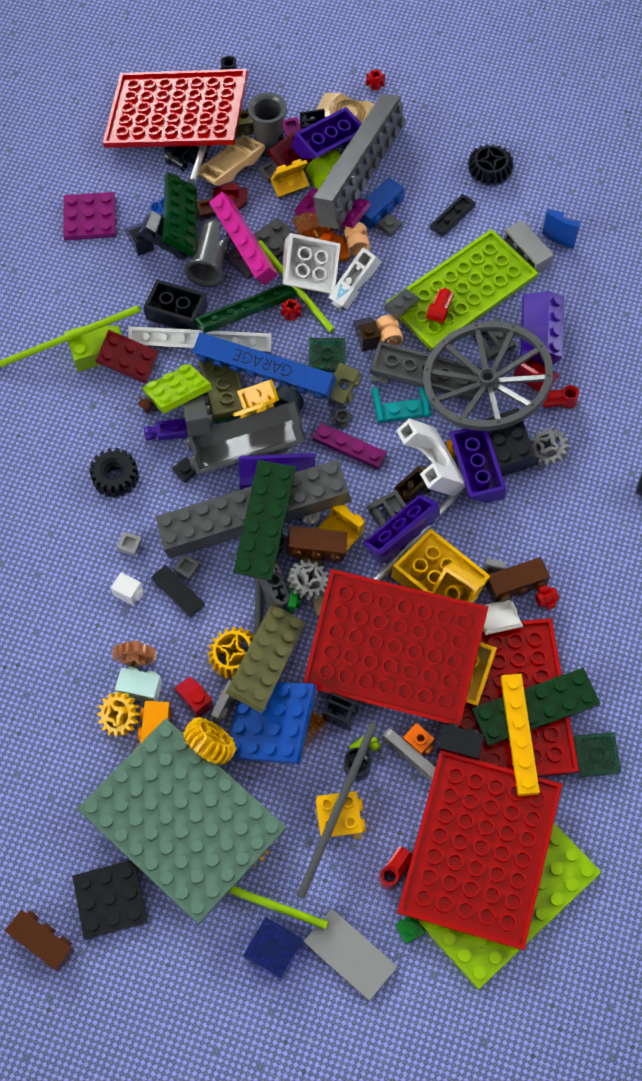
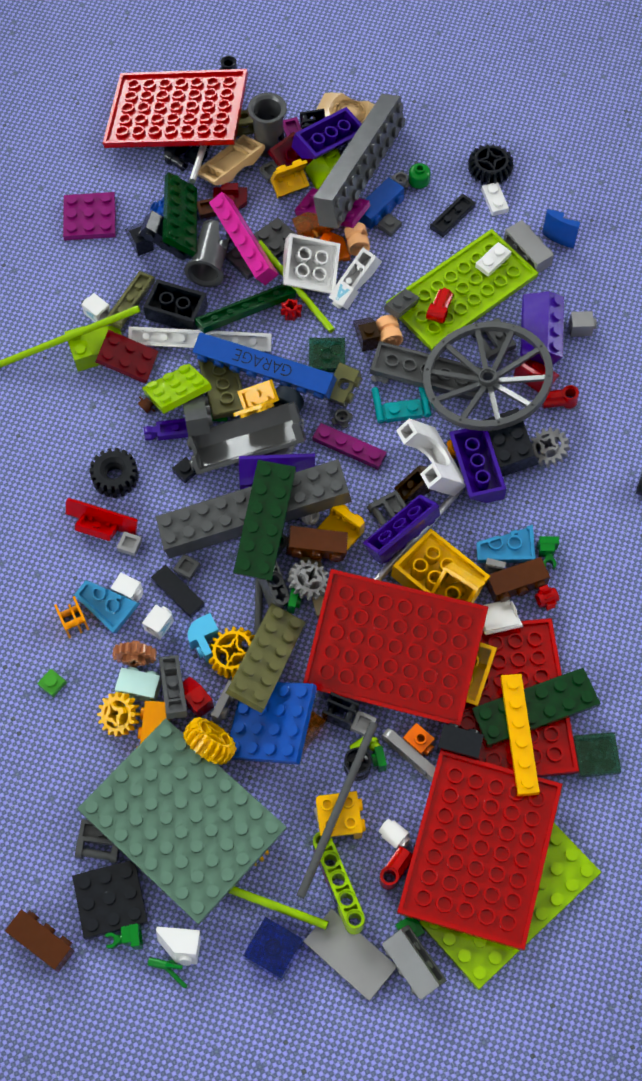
(52, 683): none -> bright green plate
(76, 621): none -> light orange piece
(90, 834): none -> dark grey plate
(95, 308): none -> white brick
(99, 521): none -> red bracket
(106, 605): none -> dark azure wing
(129, 936): none -> green piece
(132, 296): none -> olive tile
(158, 621): none -> white brick
(167, 965): none -> green plant
(172, 687): none -> dark grey hinge
(180, 944): none -> white slope
(200, 633): none -> medium azure brick
(343, 891): none -> lime beam
(362, 722): none -> light grey plate
(375, 79): red gear -> none
(378, 759): none -> green plate
(394, 834): none -> white brick
(401, 178): none -> light grey plate
(413, 962): none -> brick
(419, 176): none -> green head
(493, 259): none -> white plate
(495, 199): none -> white plate
(509, 548): none -> dark azure wing
(547, 547): none -> green piece
(582, 323): none -> light grey brick

